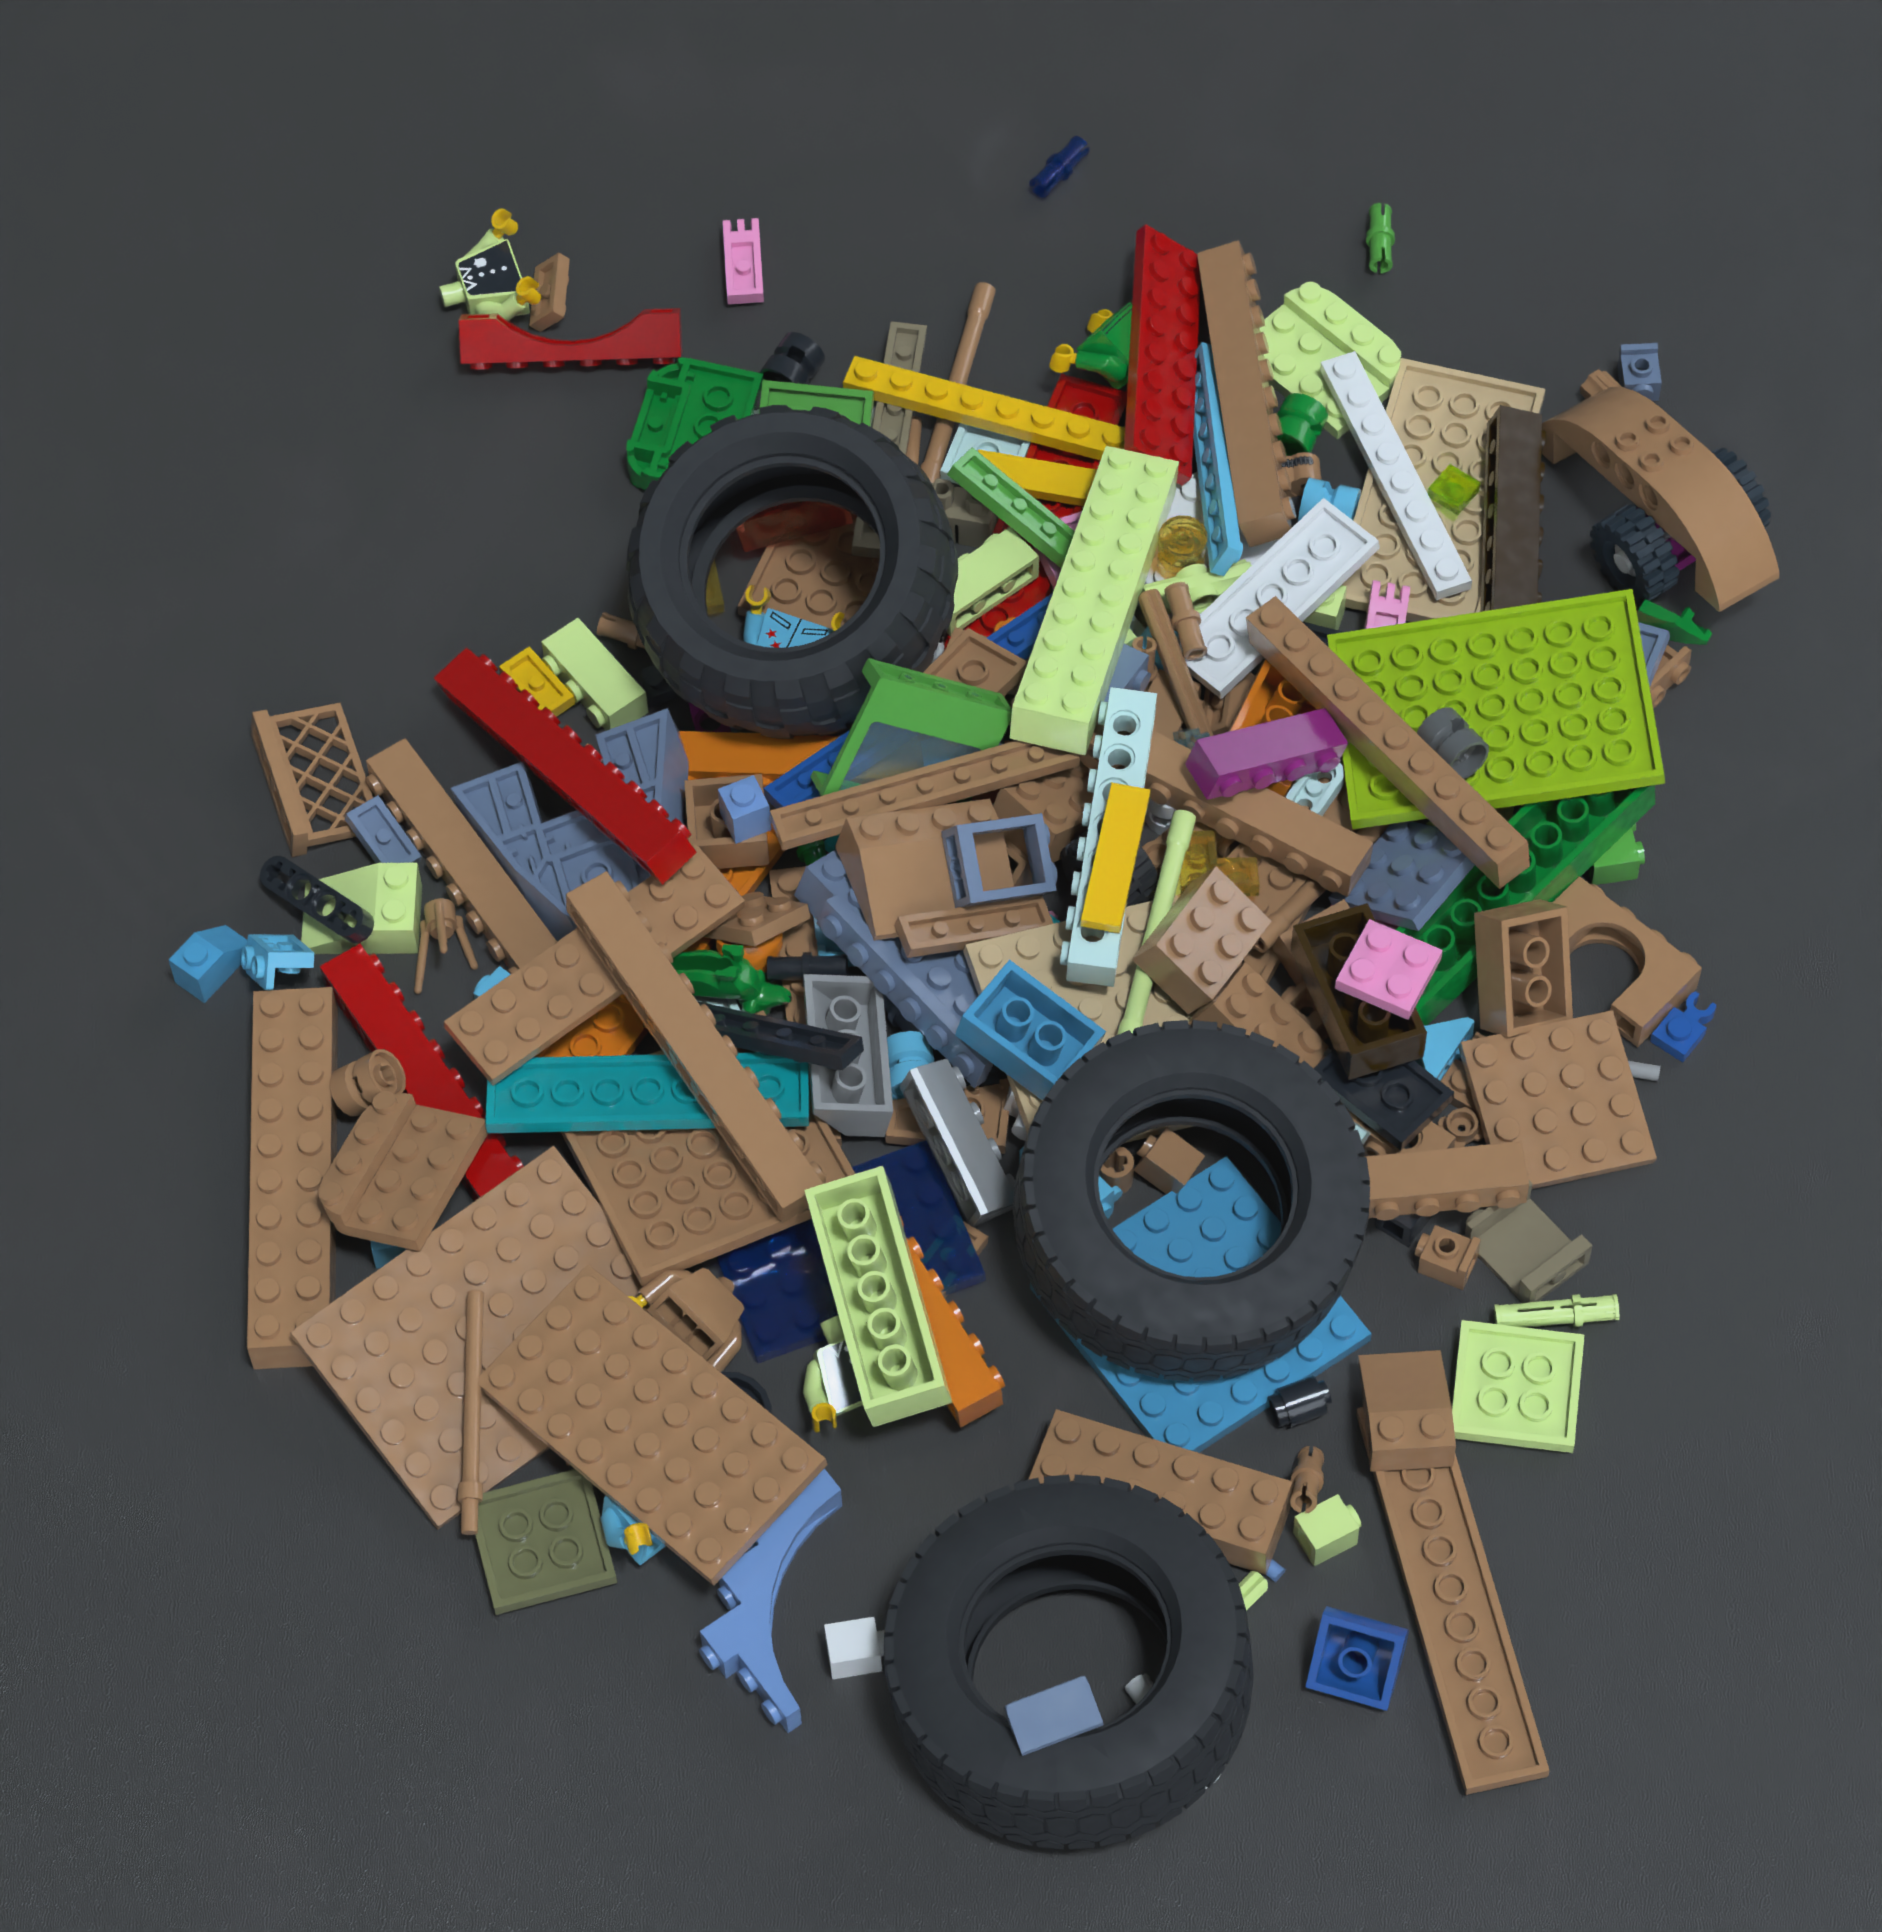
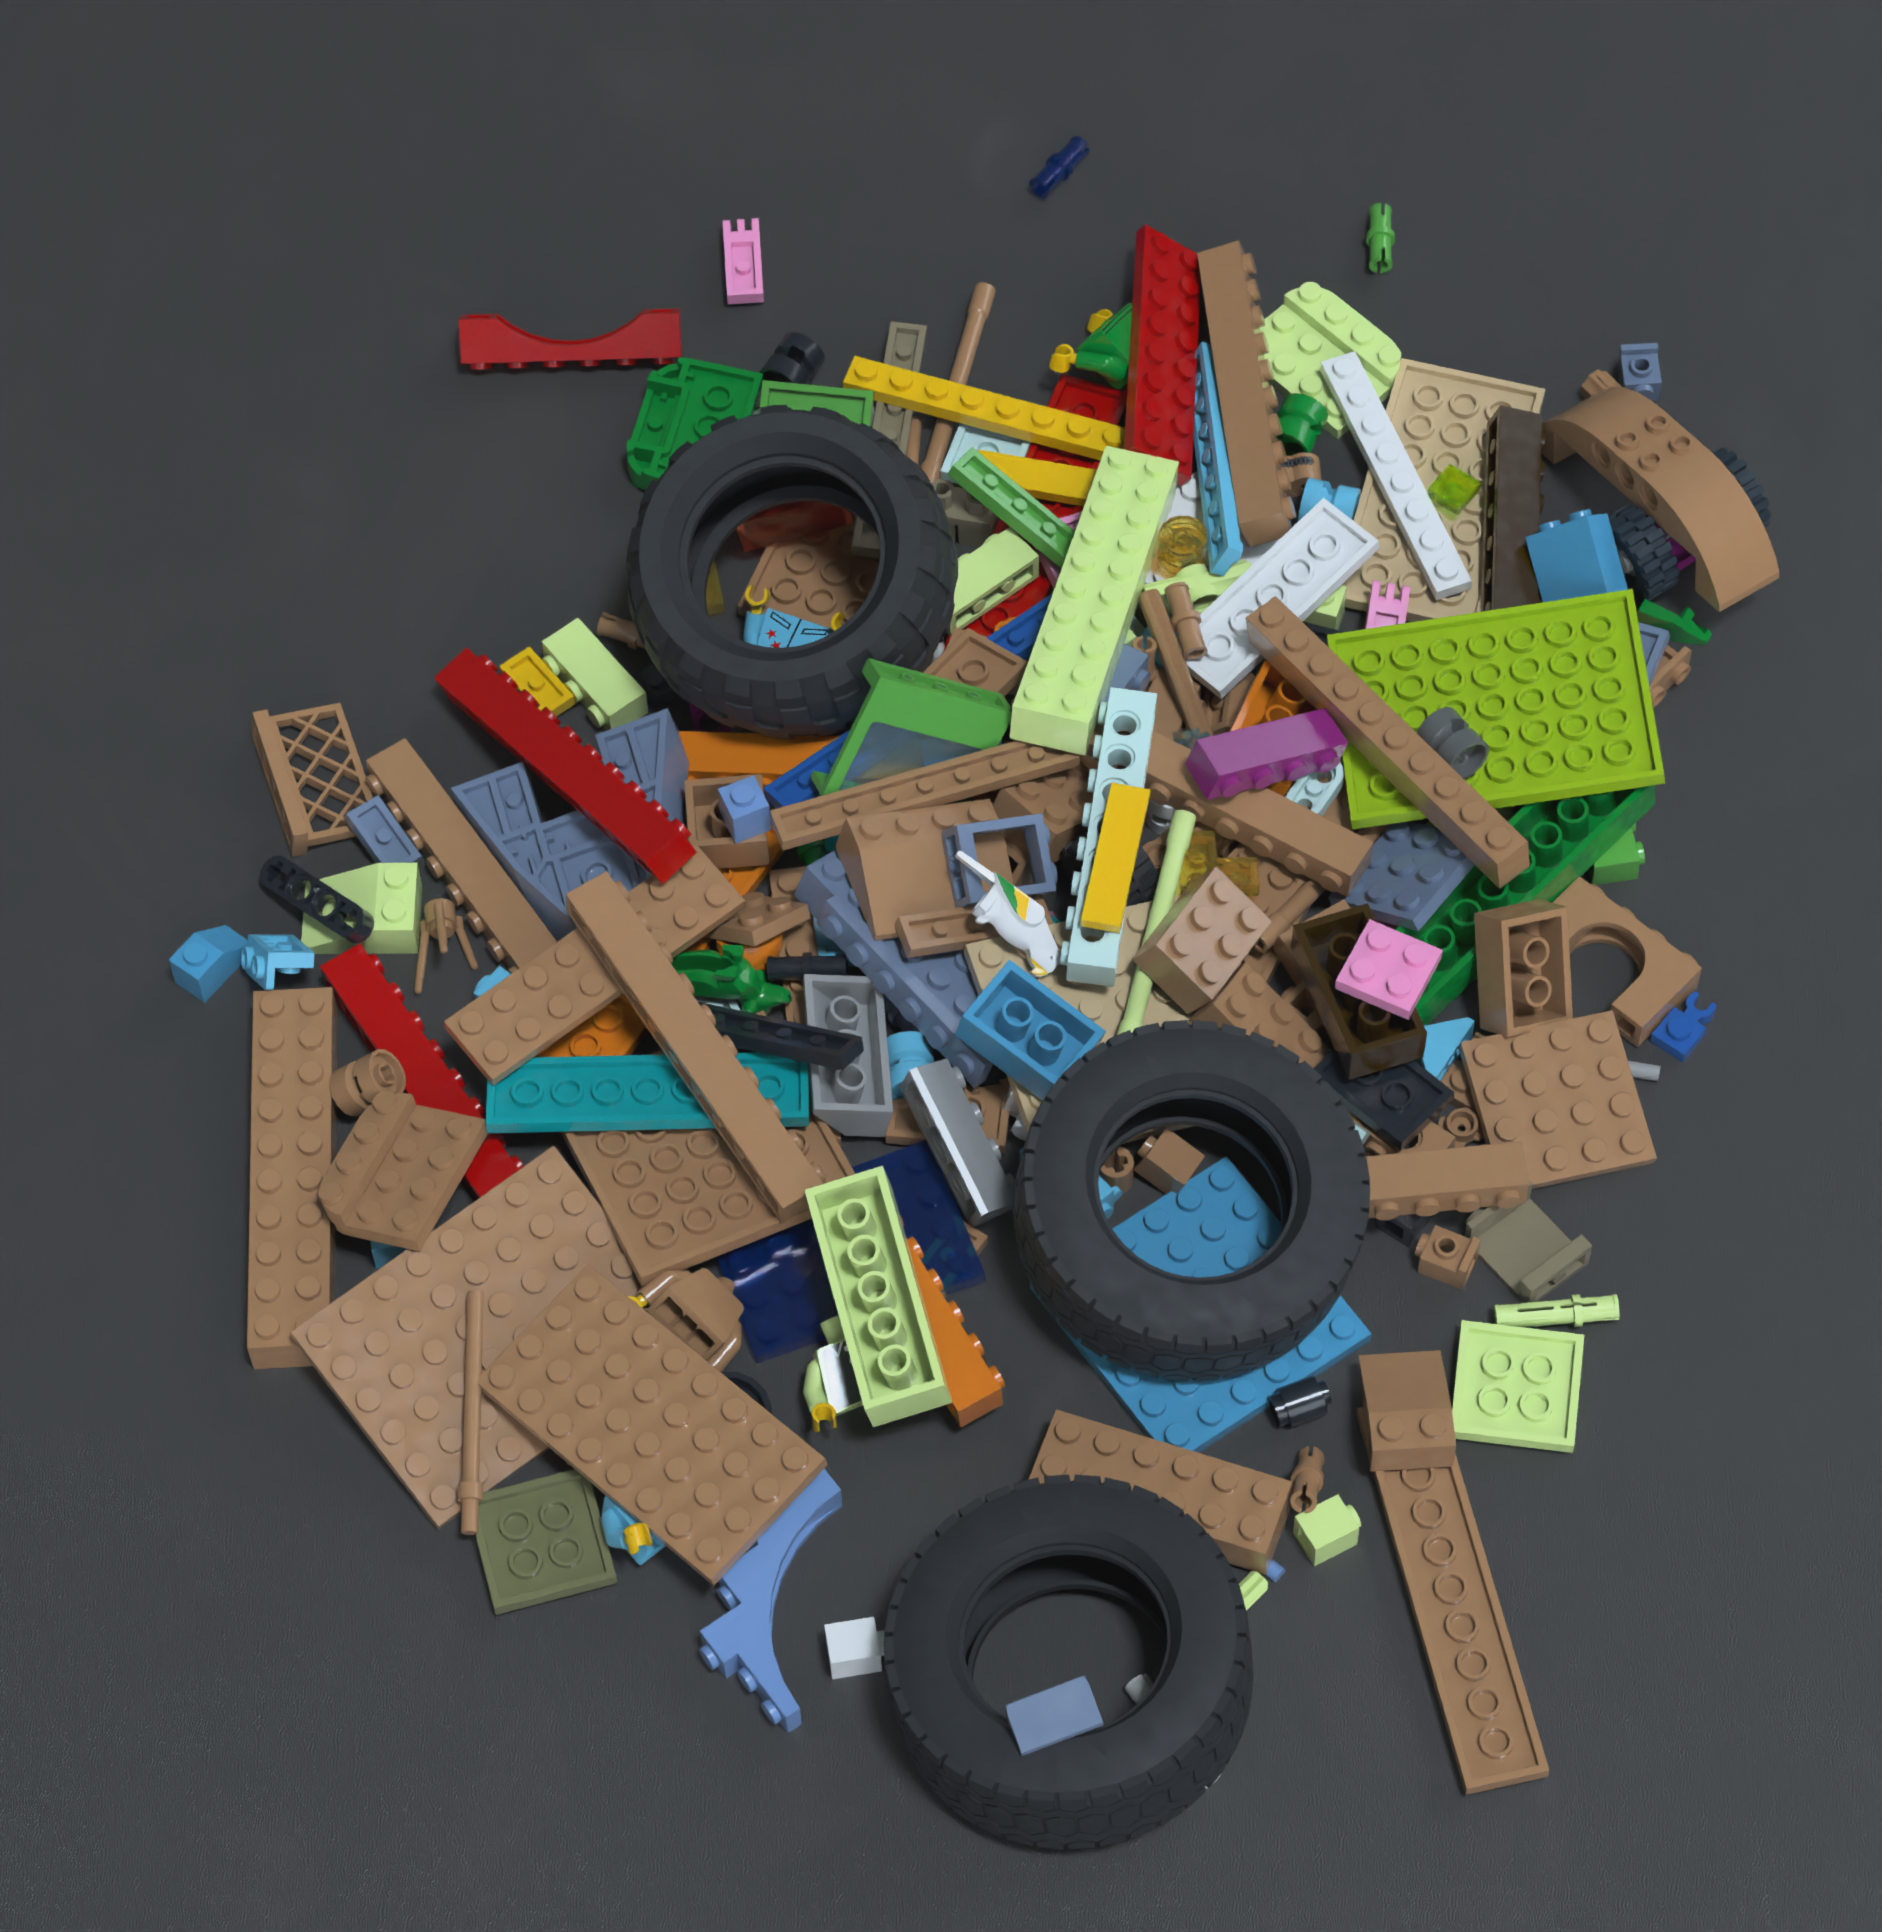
(490, 276): torso -> none
(553, 283): medium nougat plate -> none
(1015, 918): none -> white animal
(1357, 1658): blue brick -> none
(1576, 557): none -> dark azure brick

